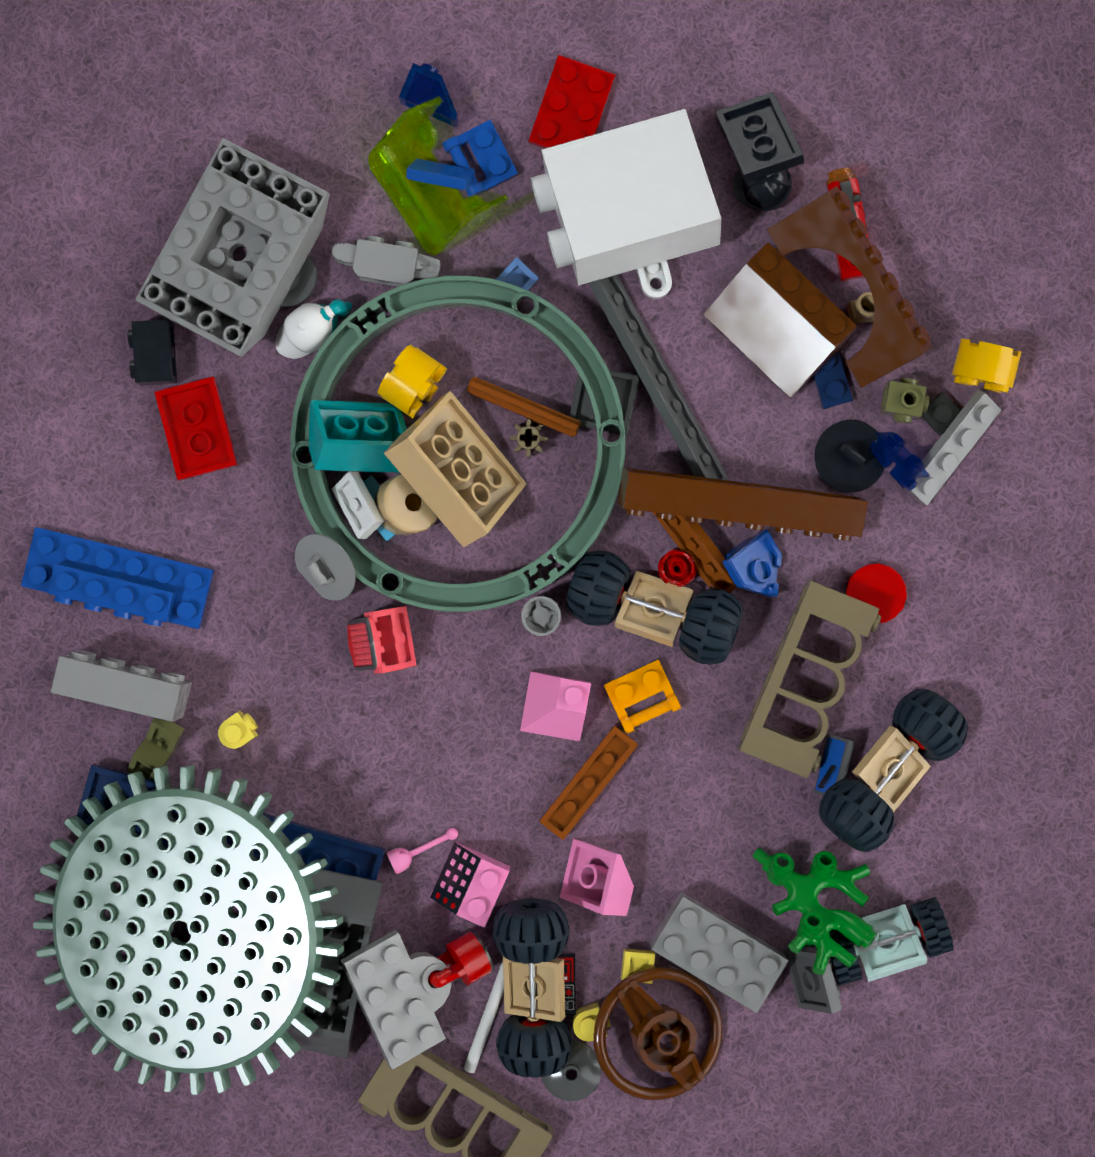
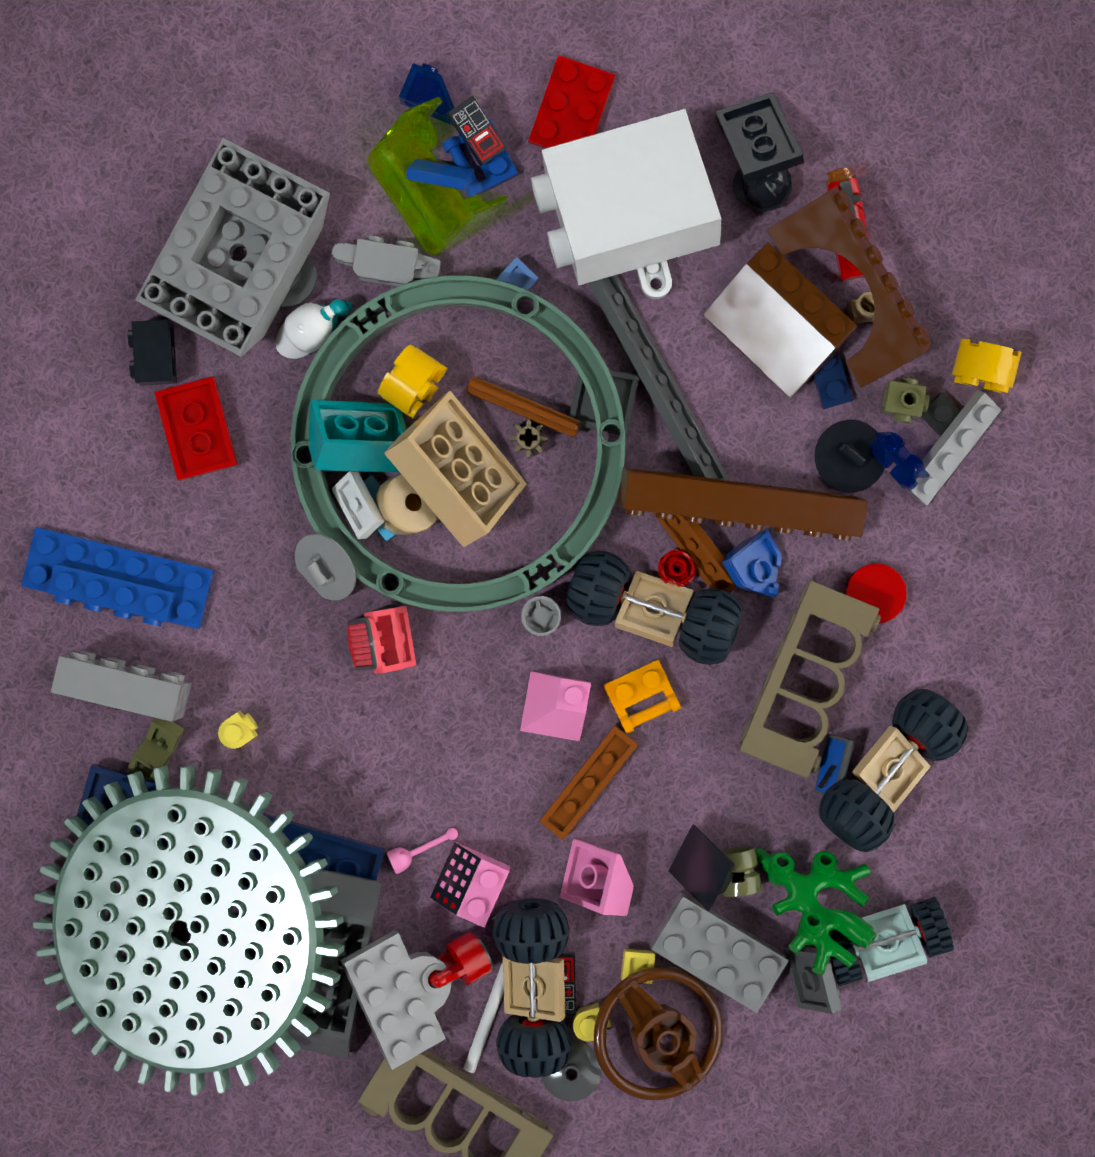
(476, 130): none -> black tile
(702, 868): none -> black piece
(744, 861): none -> olive wheel

